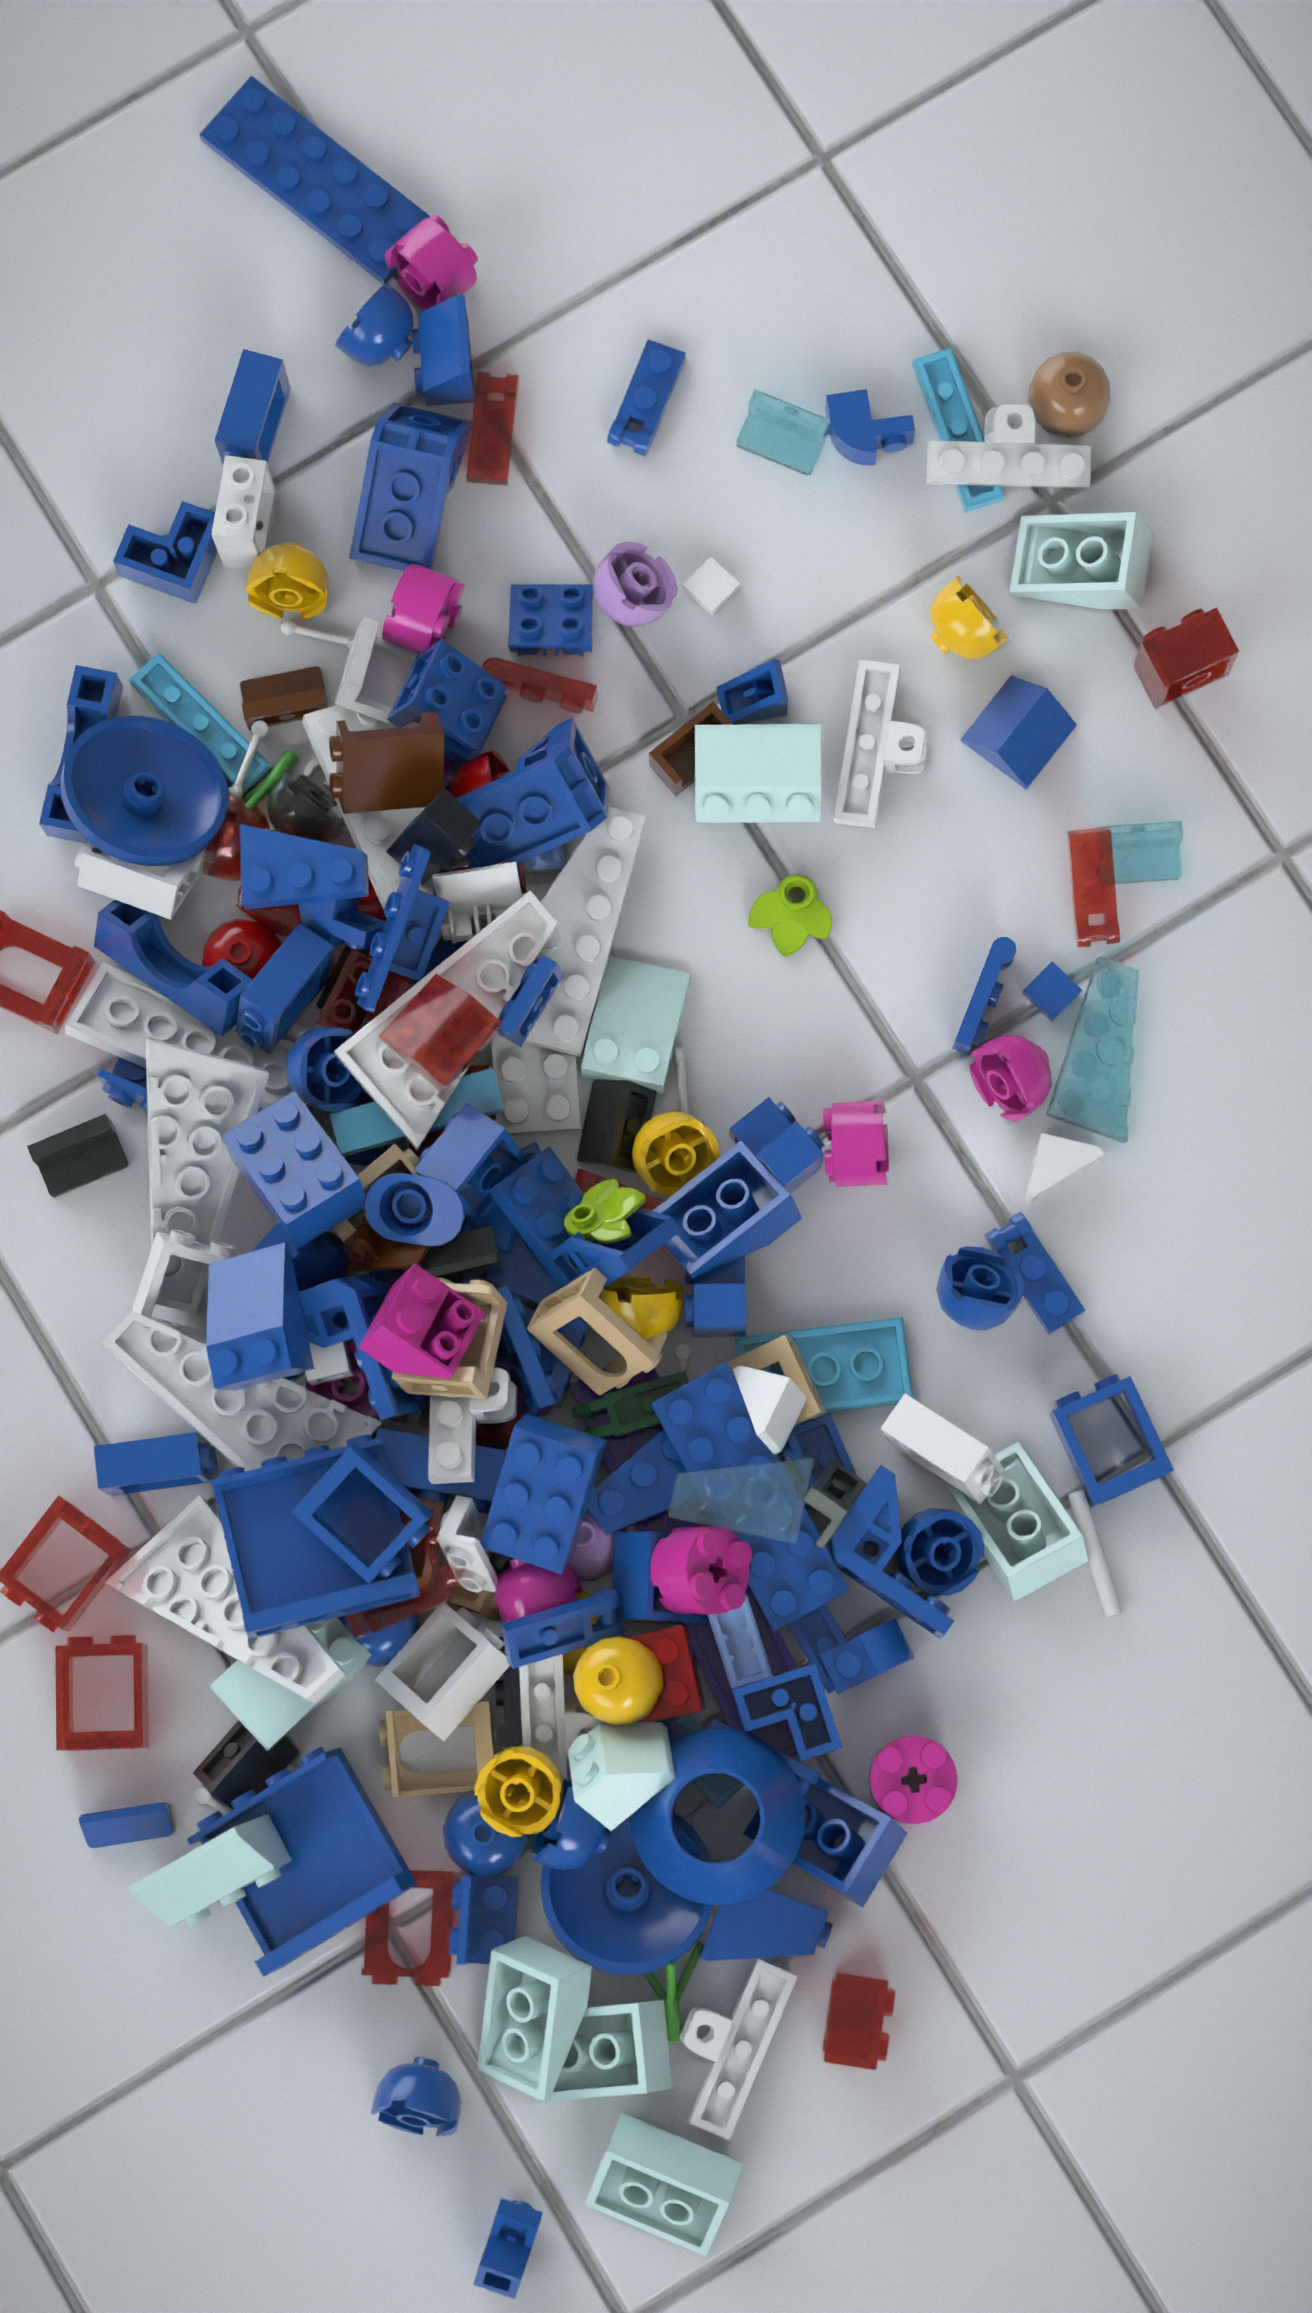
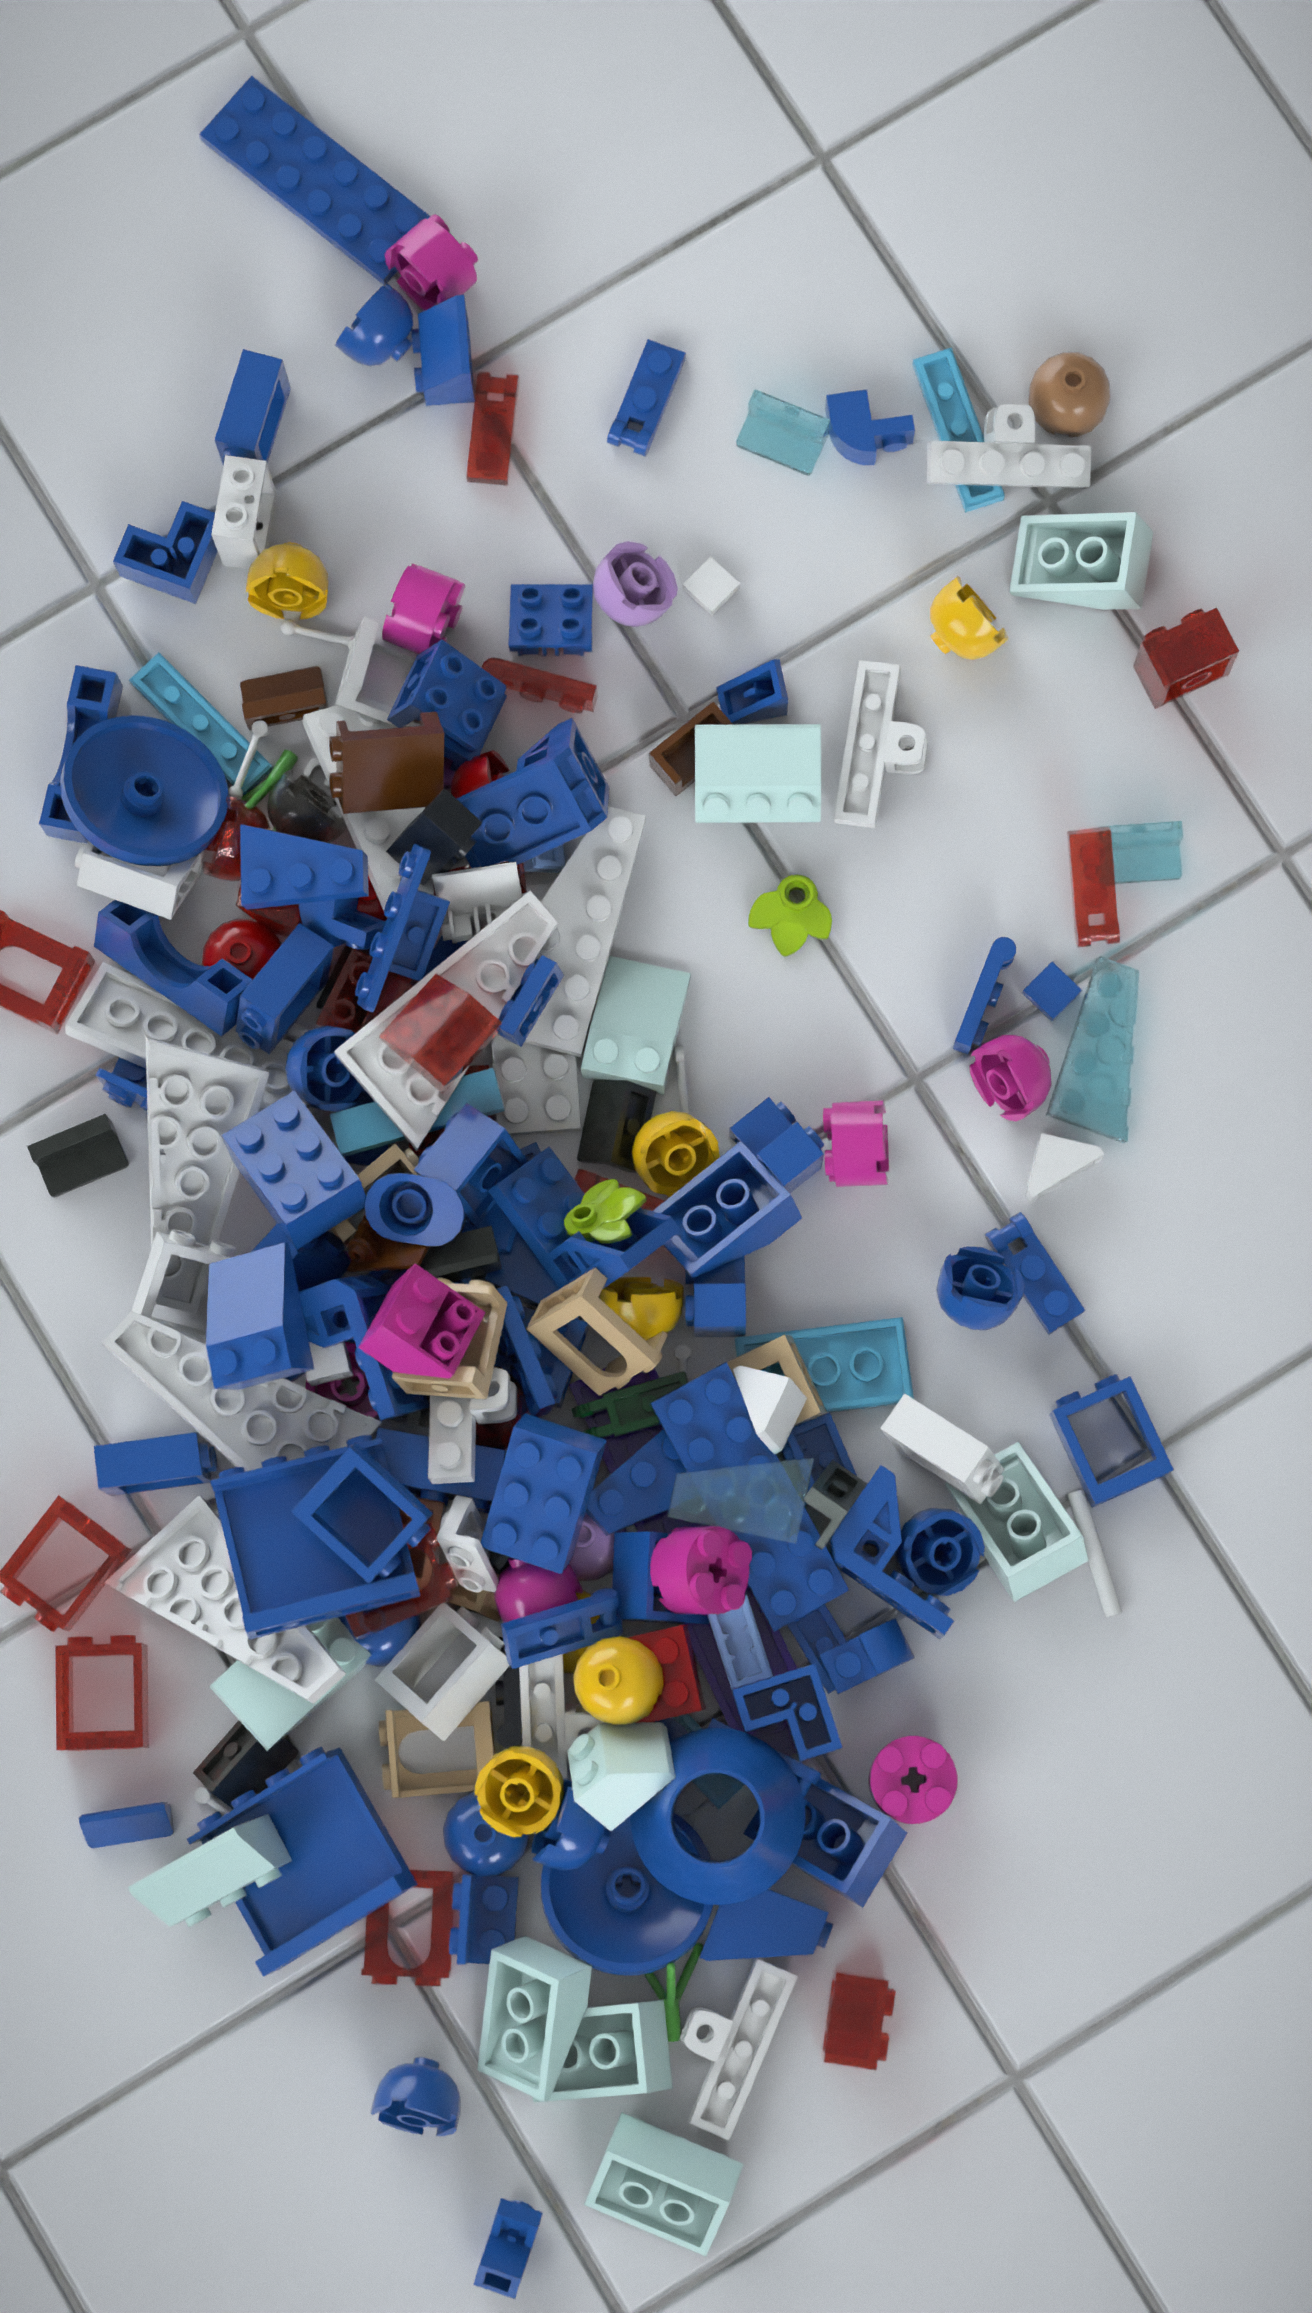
(406, 485): blue bracket -> none
(1020, 730): blue slope -> none

